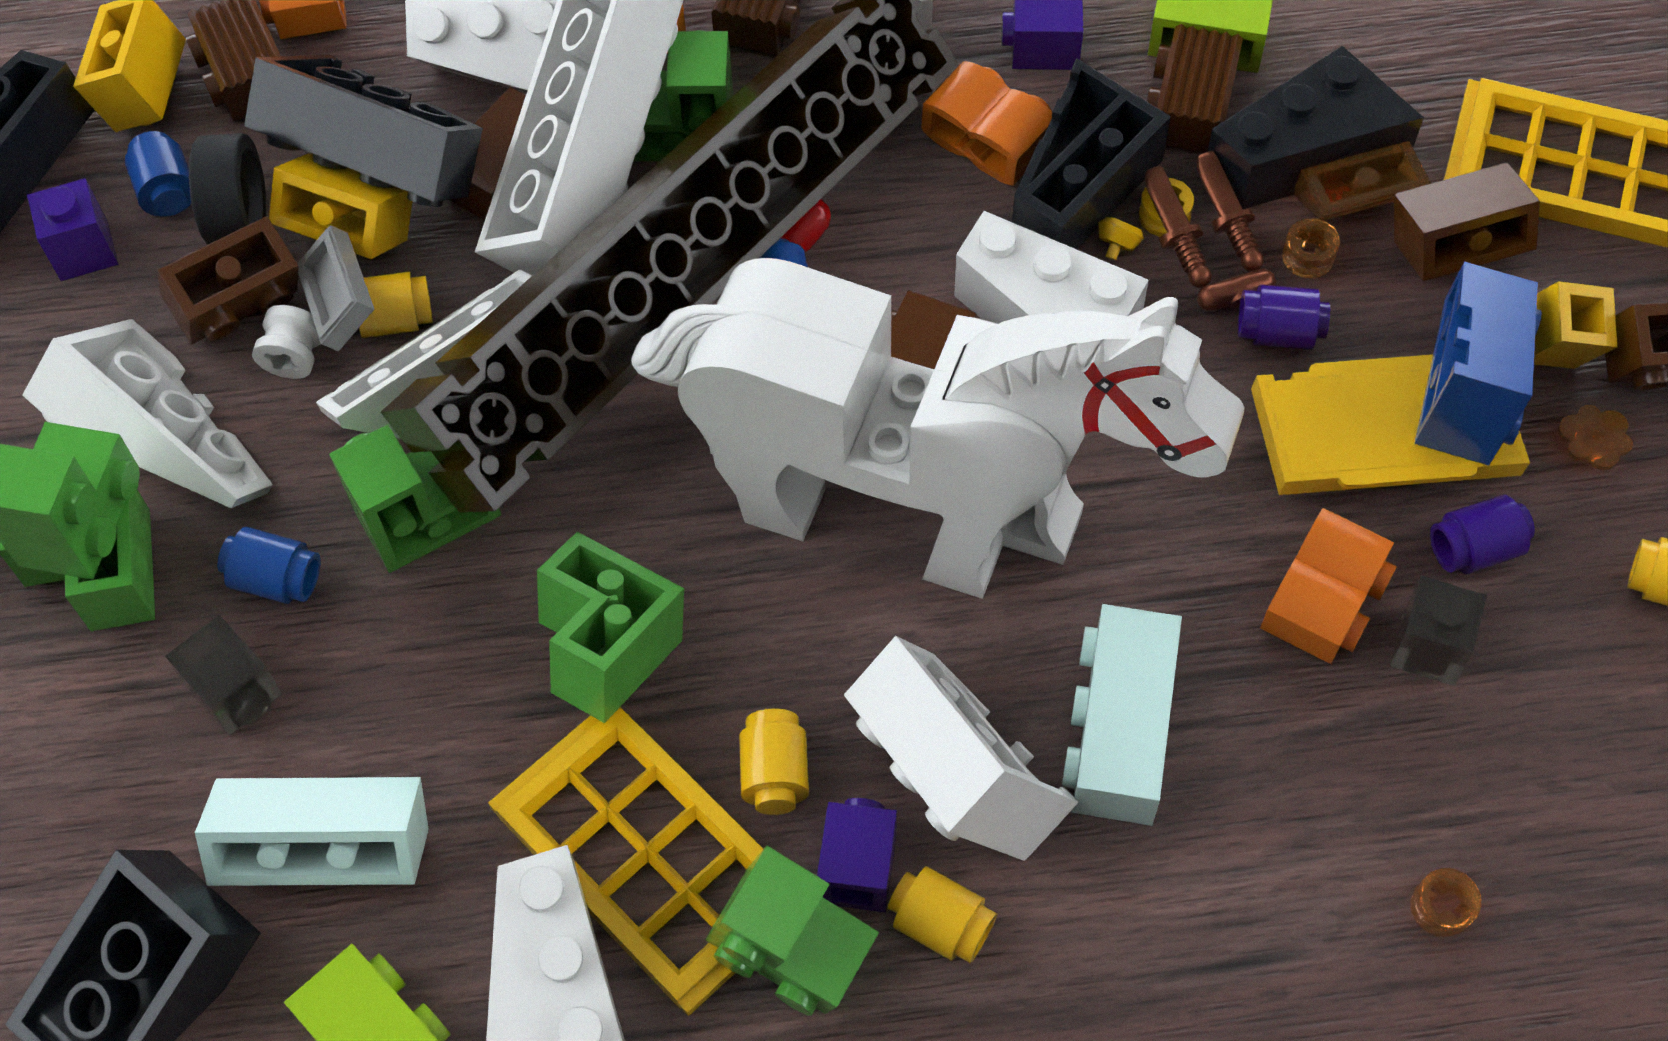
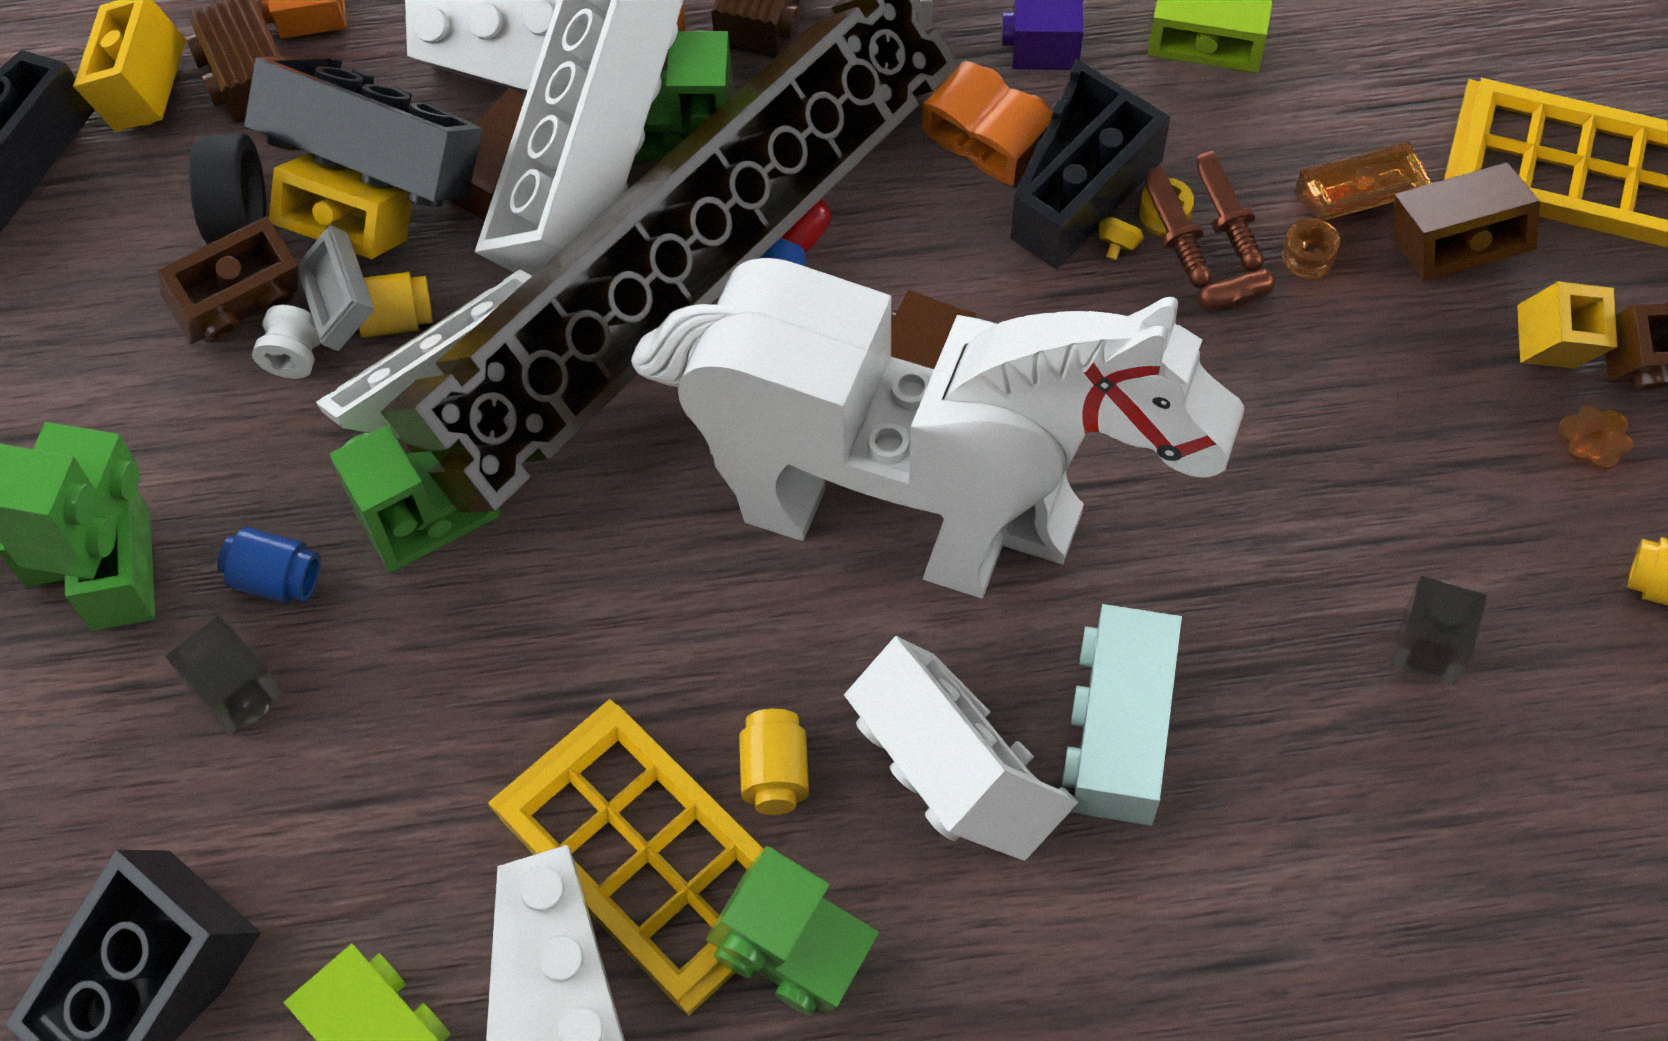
(72, 229): dark purple brick -> none
(133, 387): white wedge -> none
(158, 174): blue brick -> none
(313, 831): light aqua brick -> none
(608, 621): bright green brick -> none
(858, 853): dark purple brick -> none
(941, 914): yellow brick -> none
(1020, 273): white wedge -> none
(1196, 84): reddish brown brick -> none
(1283, 317): dark purple brick -> none
(1308, 121): black wedge -> none
(1328, 585): orange brick -> none
(1358, 429): yellow piece -> none
(1445, 881): clear orange bush -> none
(1480, 365): blue wedge -> none
(1482, 535): dark purple brick -> none

